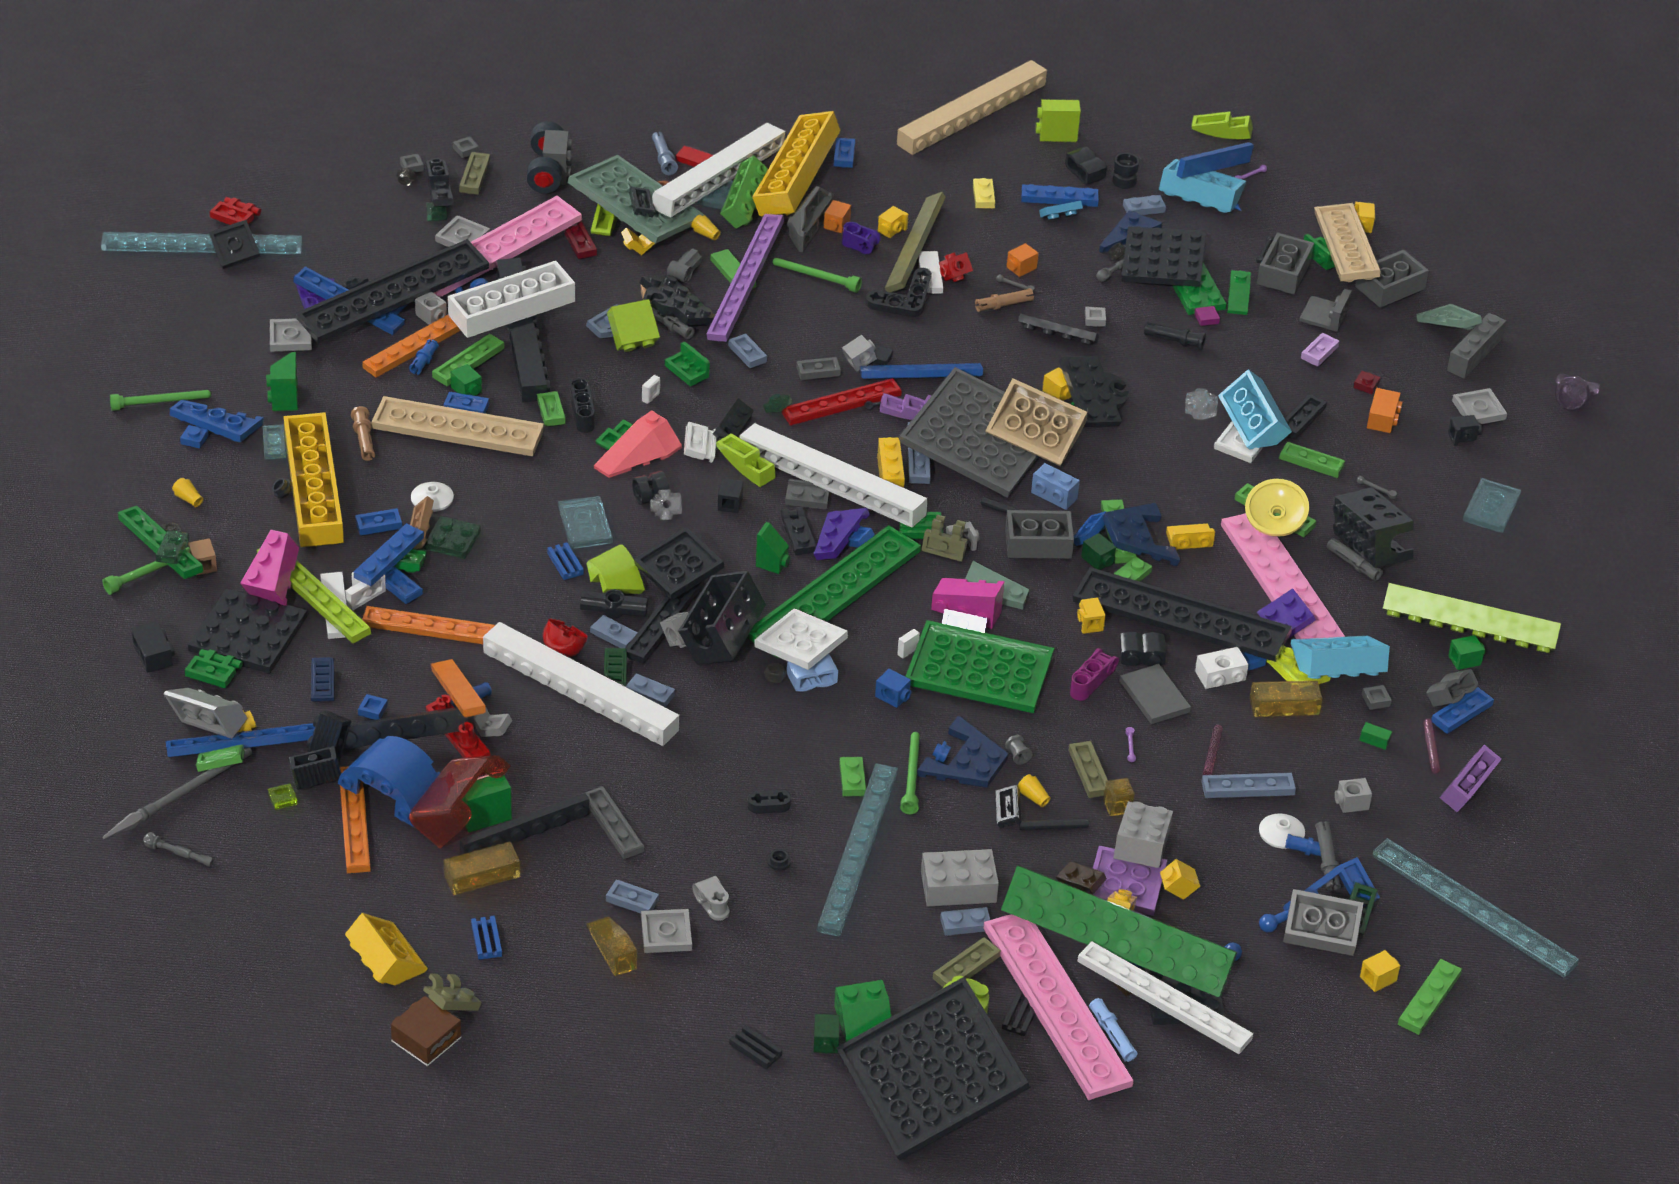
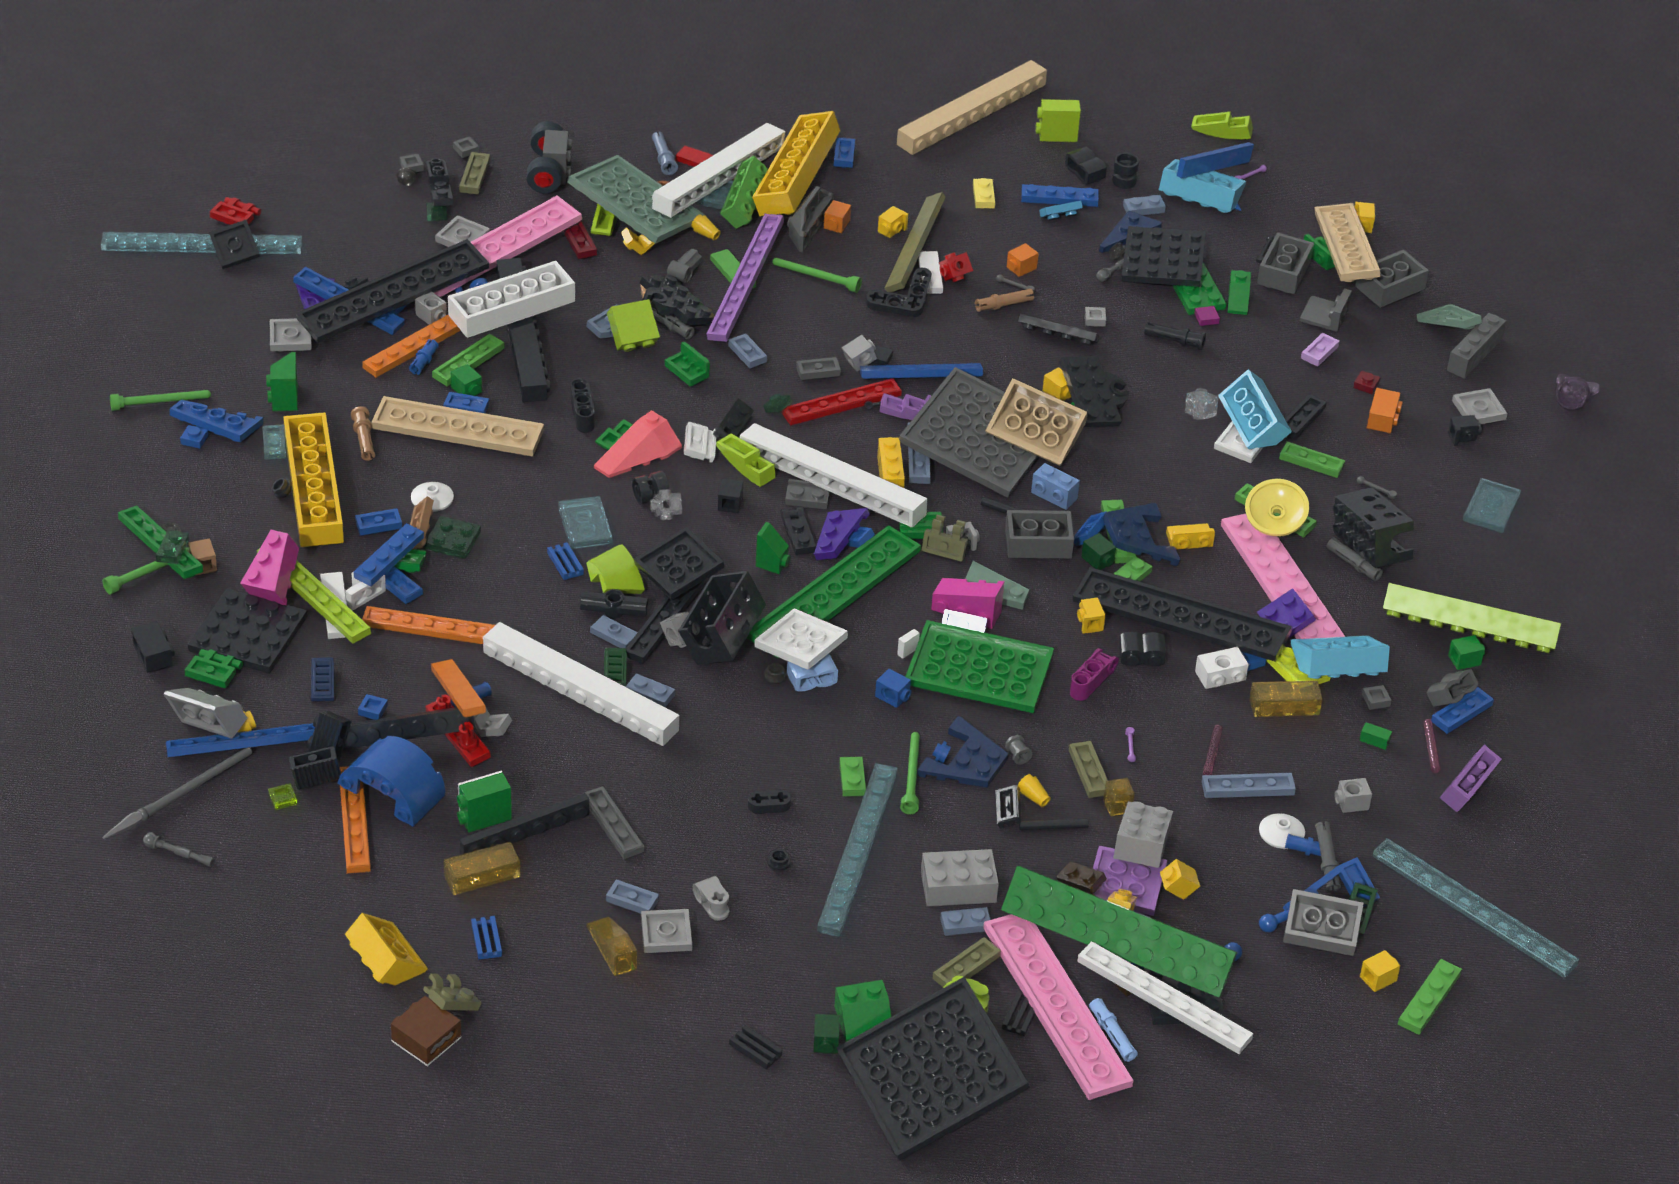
(186, 491): yellow cone -> none
(220, 758): bright green tile -> none
(441, 810): clear red windscreen -> none
(551, 408): bright green plate -> none
(563, 638): red cylinder -> none
(638, 204): black tile -> none
(651, 389): white tile -> none
(857, 237): dark purple piece -> none
(1155, 694): dark grey tile -> none

